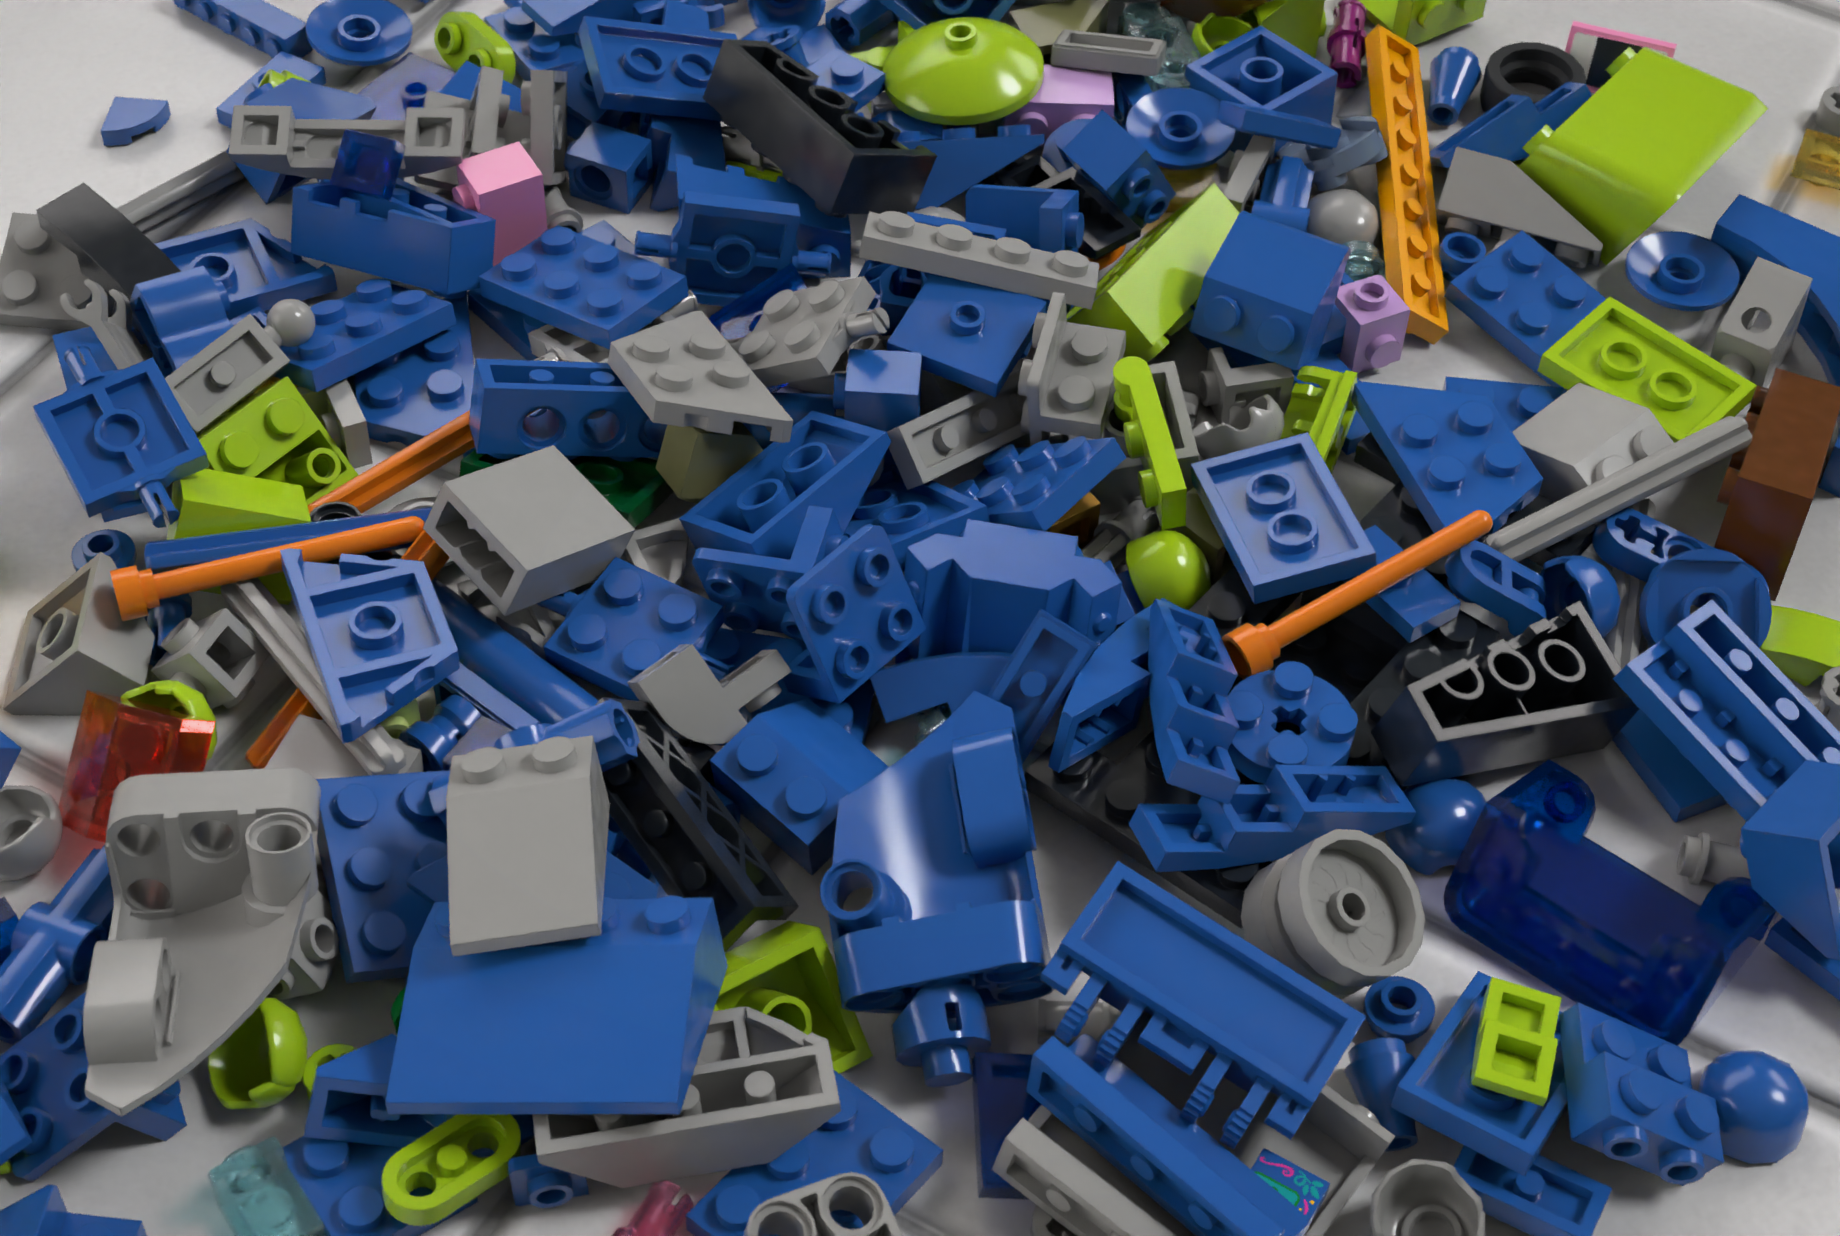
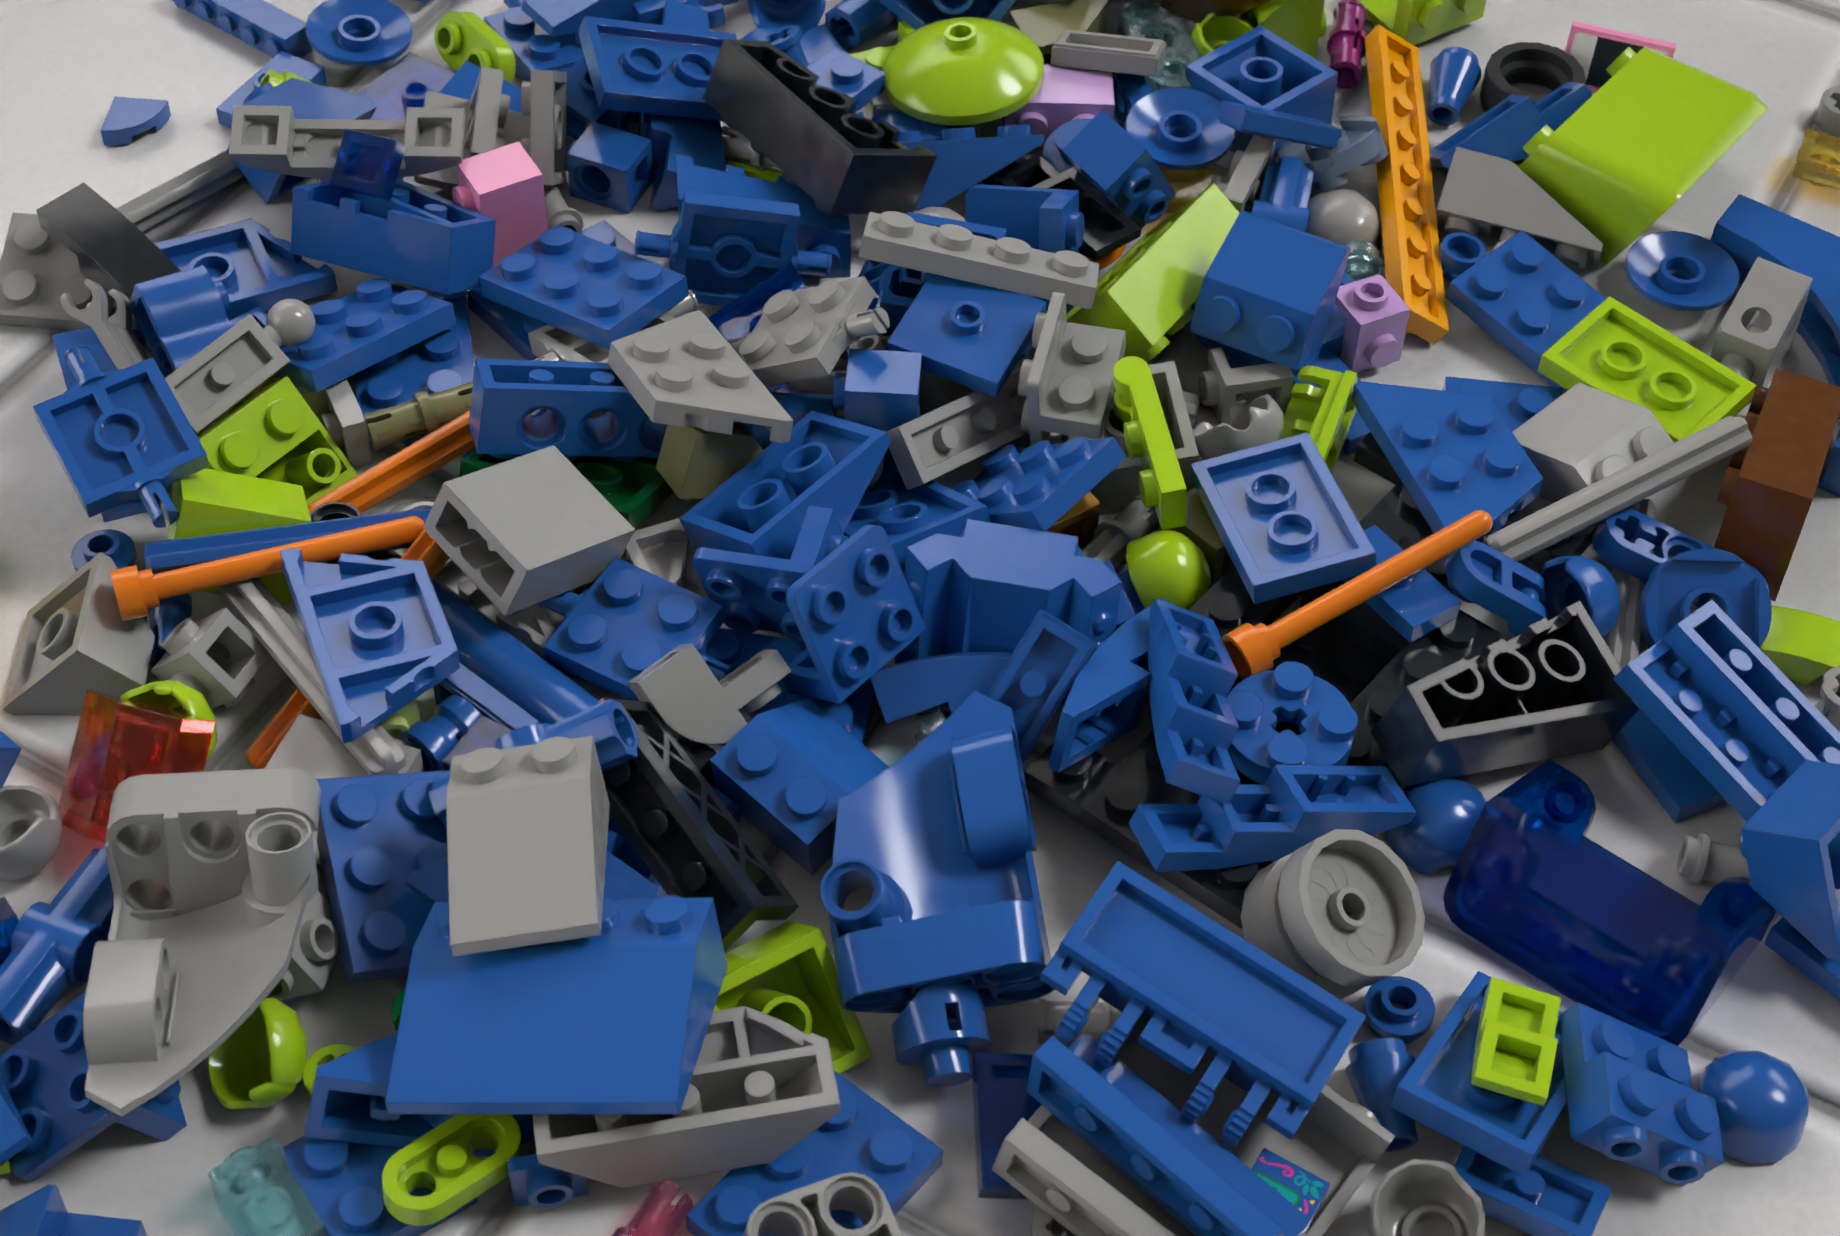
(417, 416): none -> olive pin

